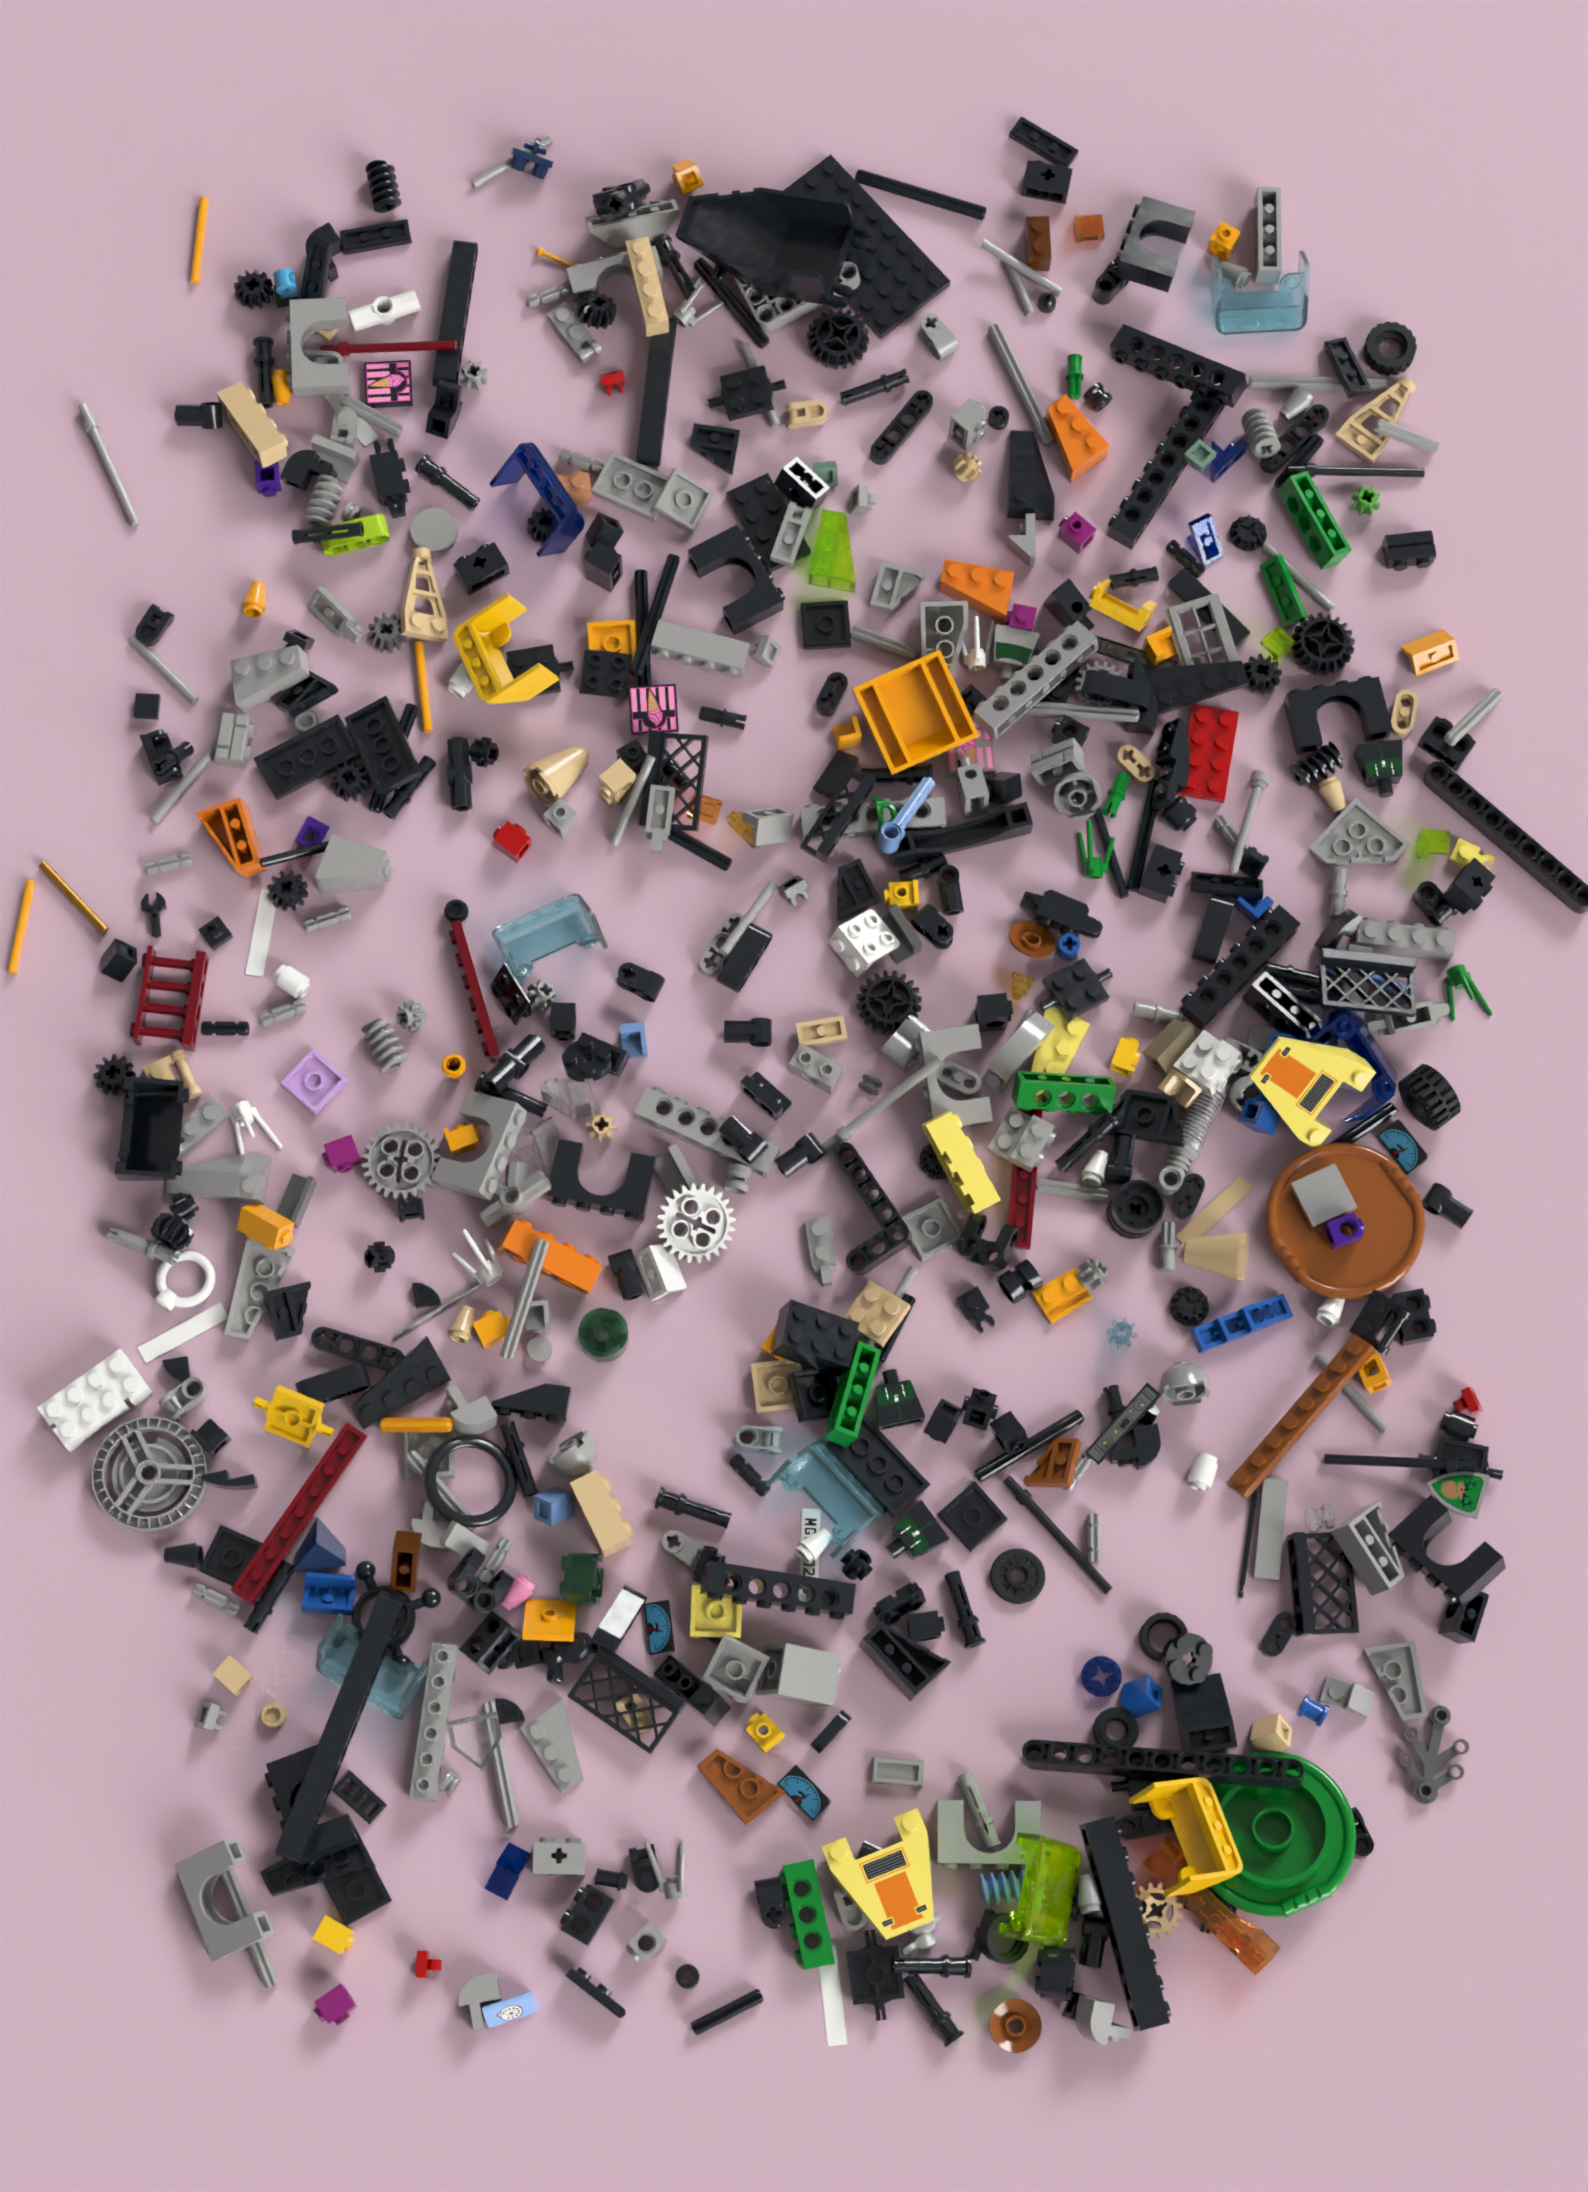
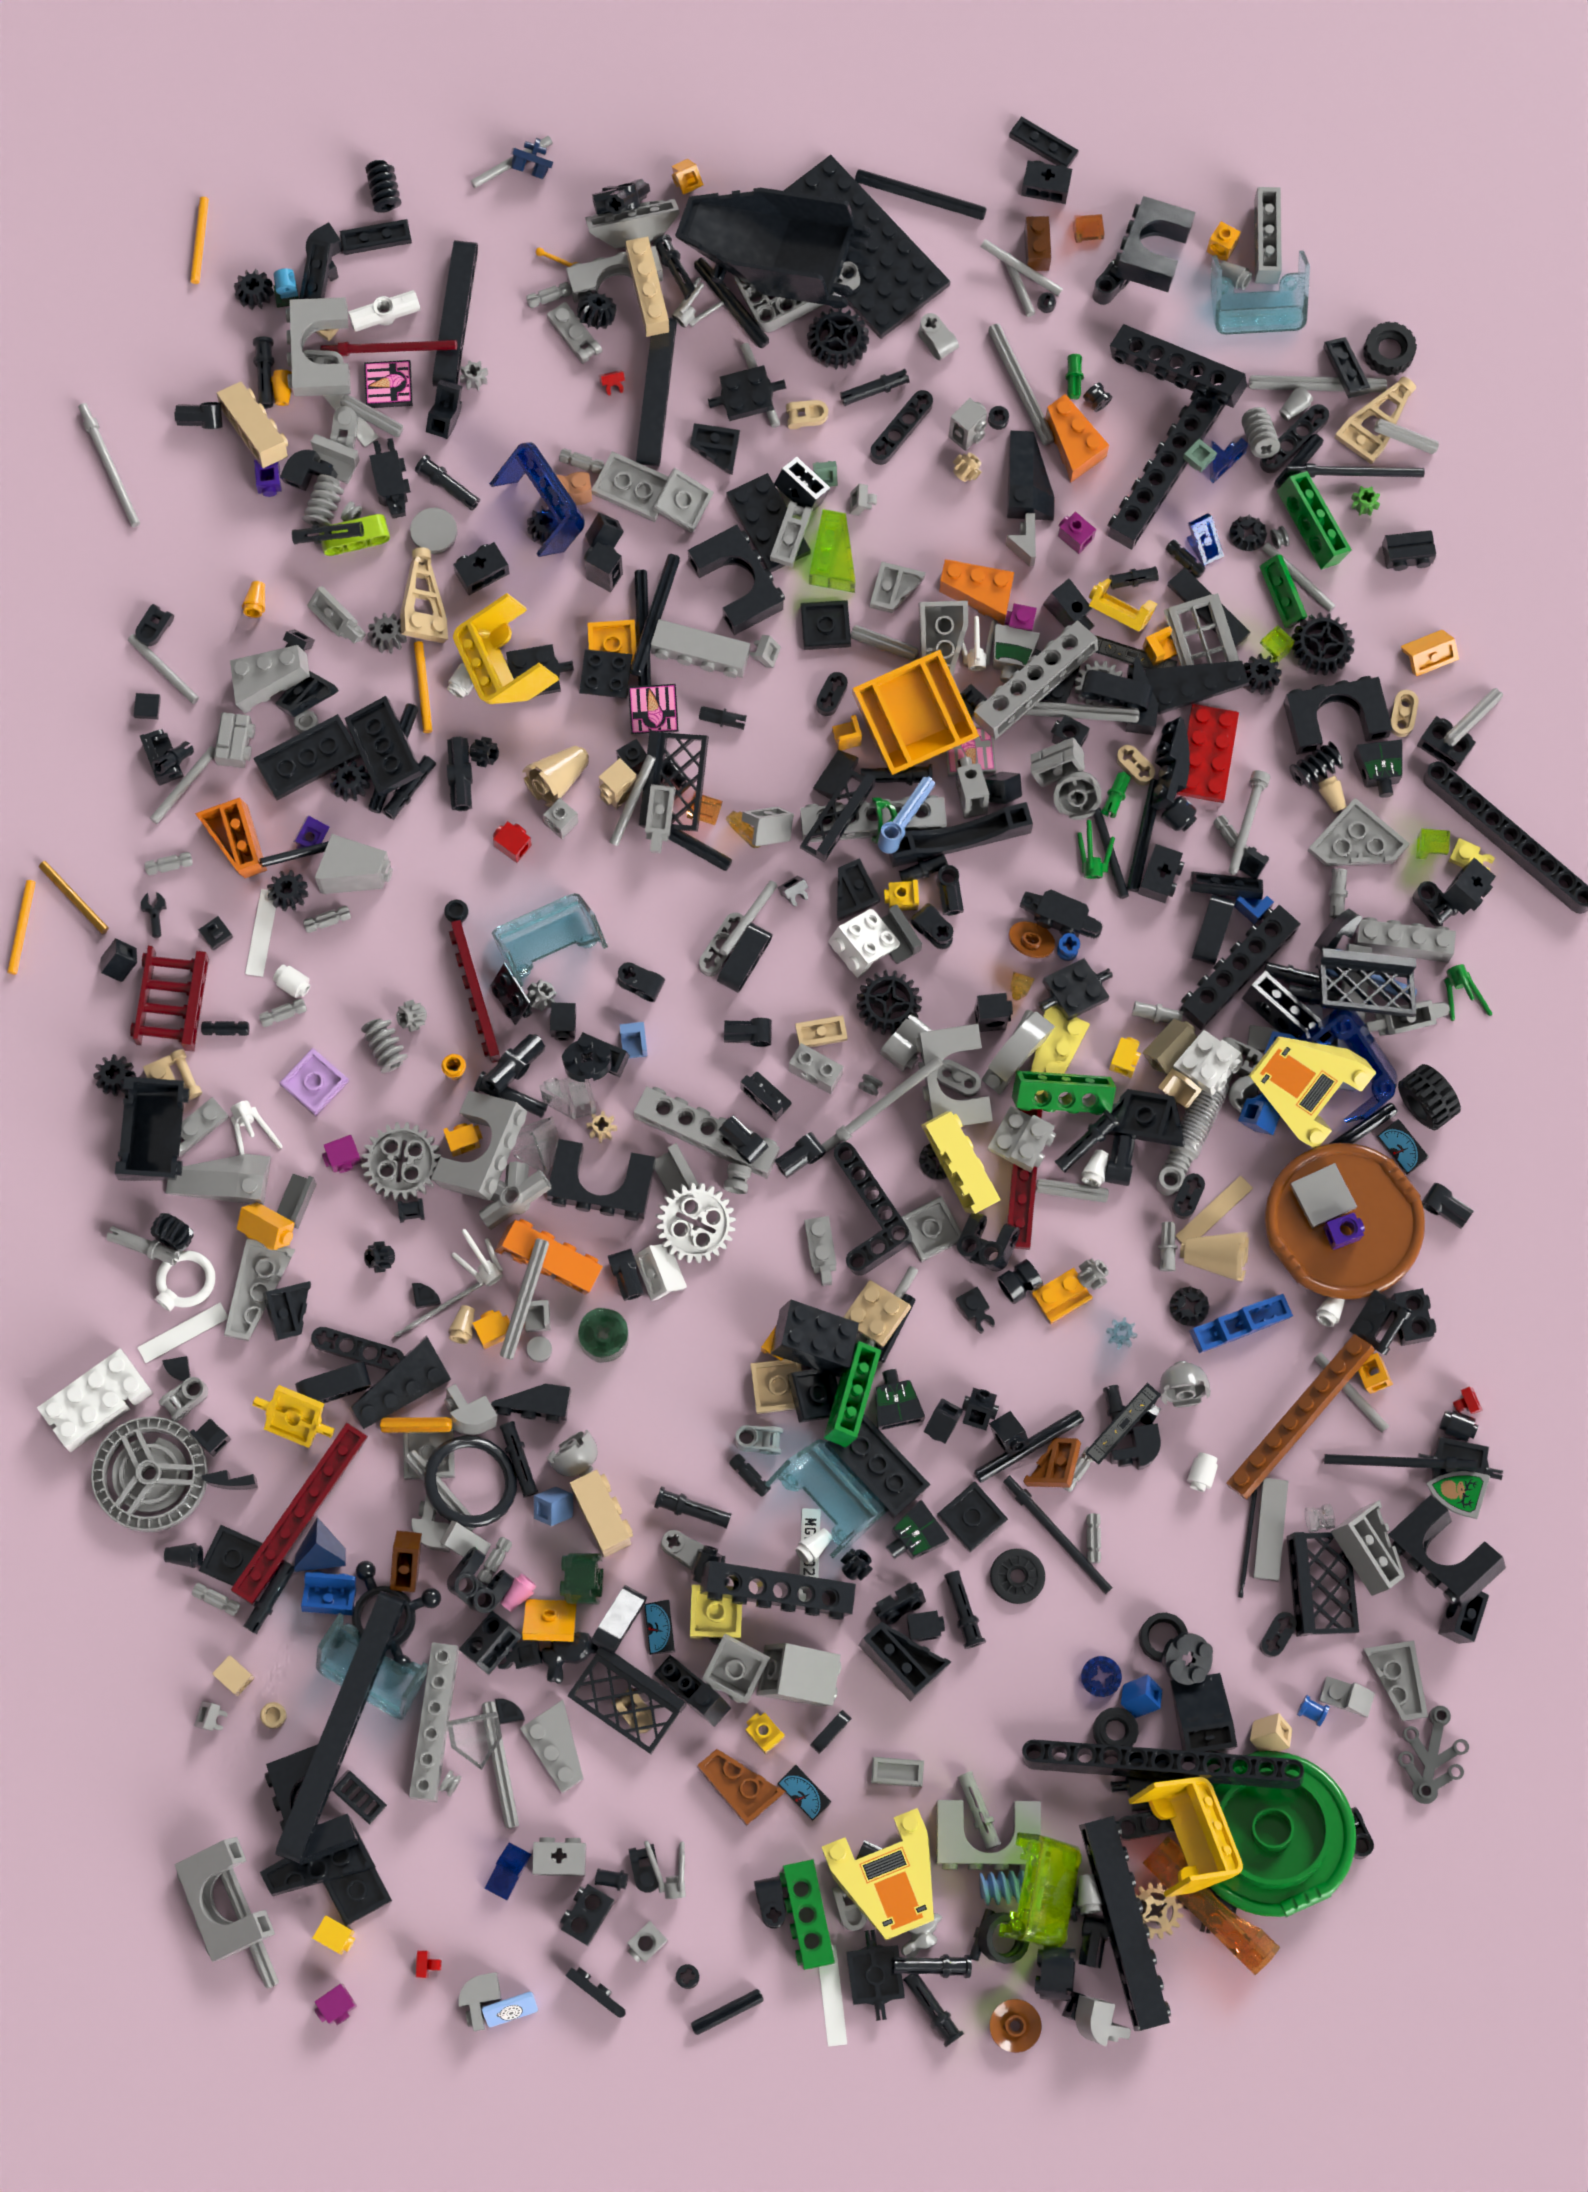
(184, 1207): black gear -> none
(1143, 1198): black wheel -> none
(1279, 537): none -> dark grey bush

